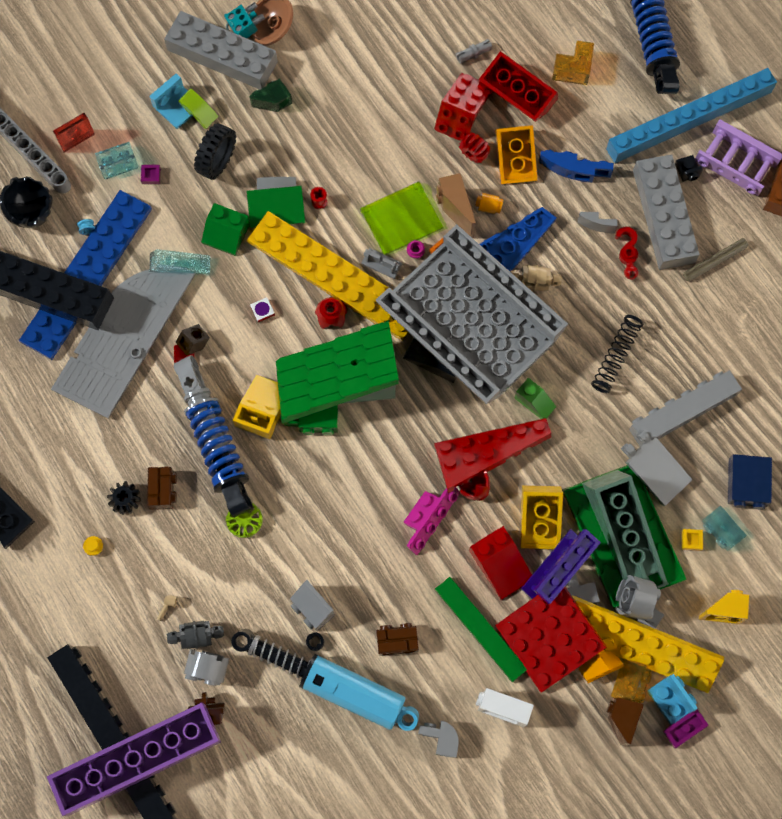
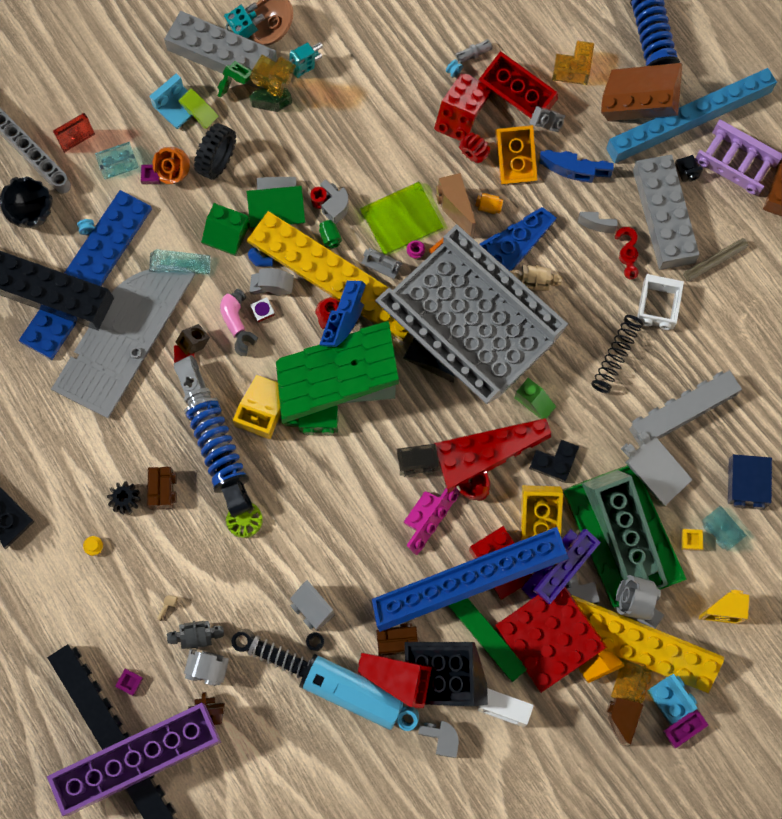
(129, 682): none -> magenta tile
(171, 165): none -> orange cylinder
(230, 312): none -> piece
(237, 72): none -> green bracket
(259, 261): none -> blue arm
(271, 280): none -> light grey brick
(273, 75): none -> clear yellow brick
(305, 57): none -> teal piece
(330, 234): none -> green brick
(337, 204): none -> light grey brick
(344, 319): none -> blue slope
(399, 678): none -> red slope
(417, 460): none -> clear smoke brick
(454, 68): none -> medium azure bush
(455, 672): none -> black slope
(469, 579): none -> blue plate
(547, 119): none -> light grey slope
(558, 466): none -> black plate
(642, 92): none -> dark orange slope
(664, 285): none -> white window

